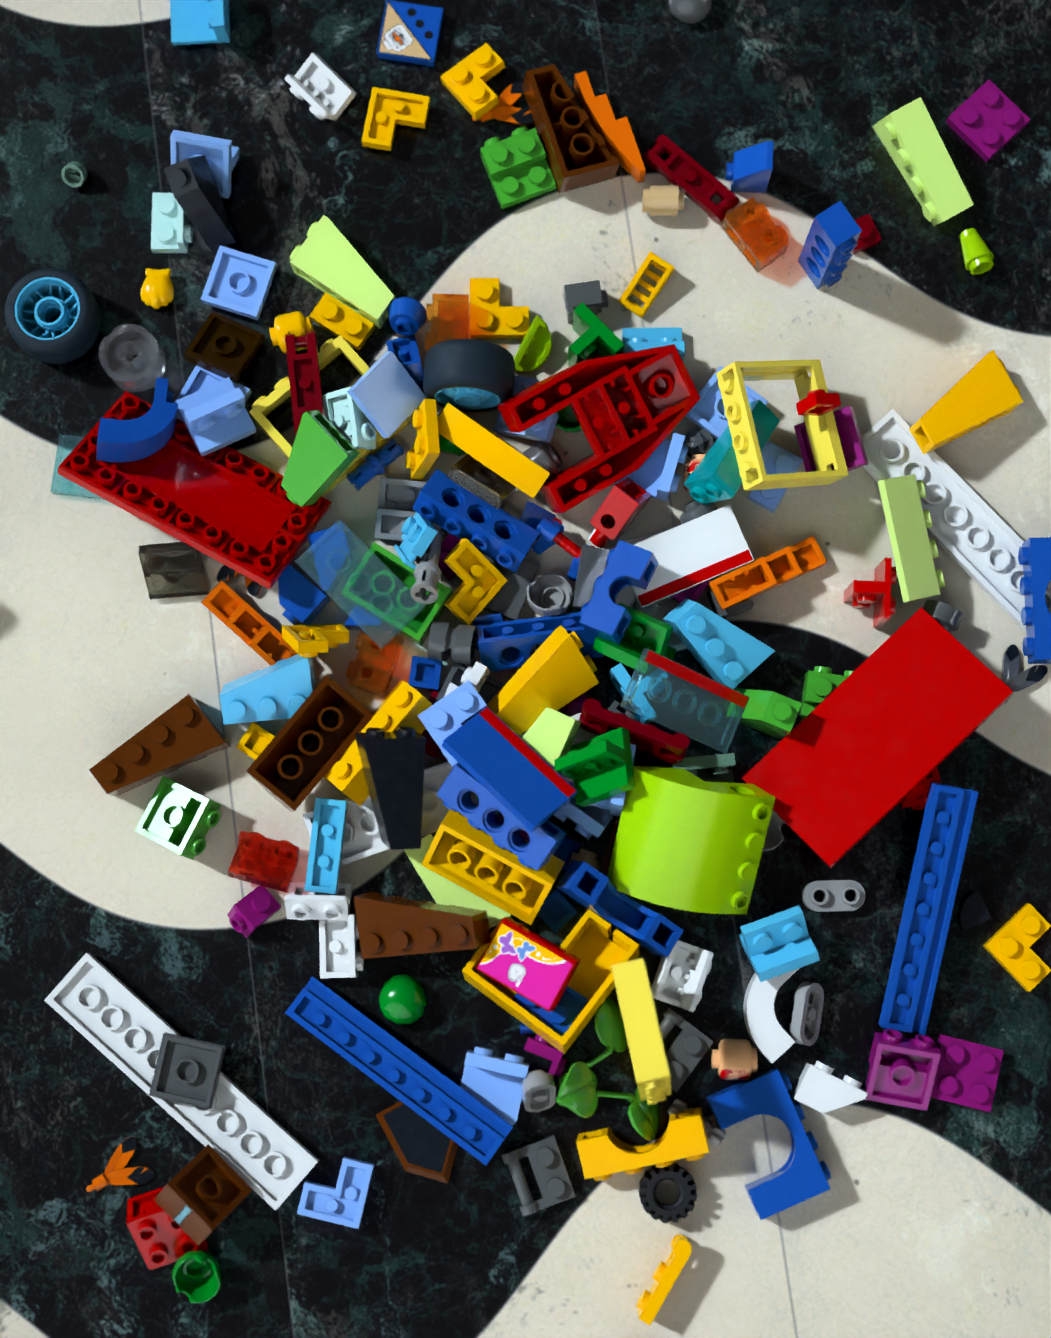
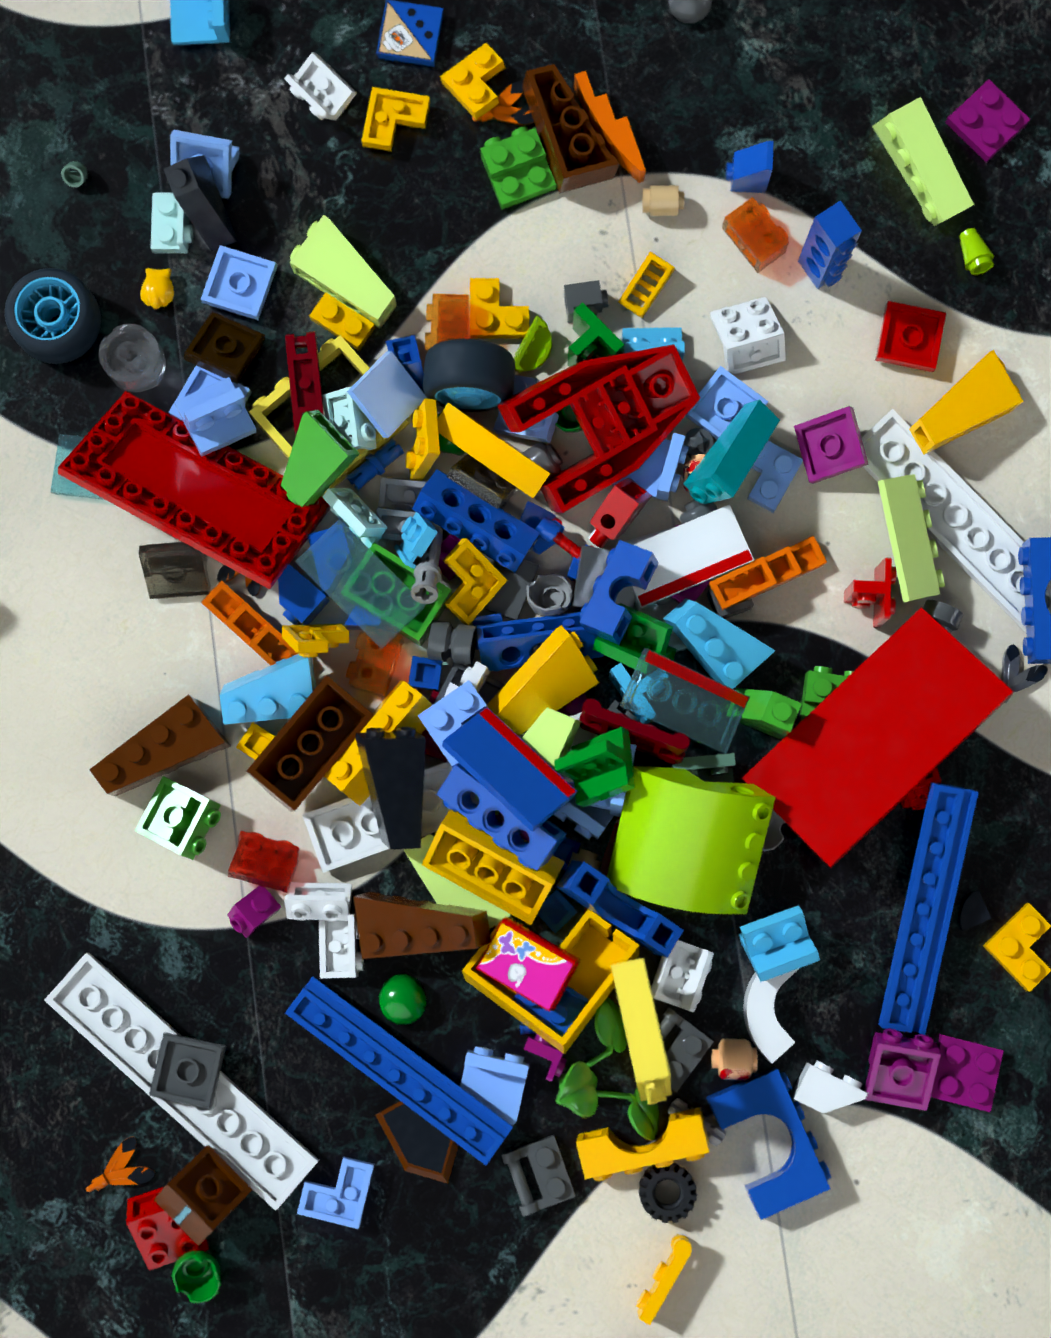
(140, 437): blue arch -> none
(289, 323): yellow head -> none
(326, 845): medium azure plate -> none
(355, 514): none -> light aqua bracket
(406, 315): blue cone -> none
(538, 1091): light grey plate -> none
(691, 178): dark red plate -> none
(749, 335): none -> white bracket
(807, 1013): light grey plate -> none
(818, 403): red plate -> none
(820, 429): light yellow window -> none
(834, 895): light grey plate -> none
(869, 235): dark red plate -> none
(910, 336): none -> red plate

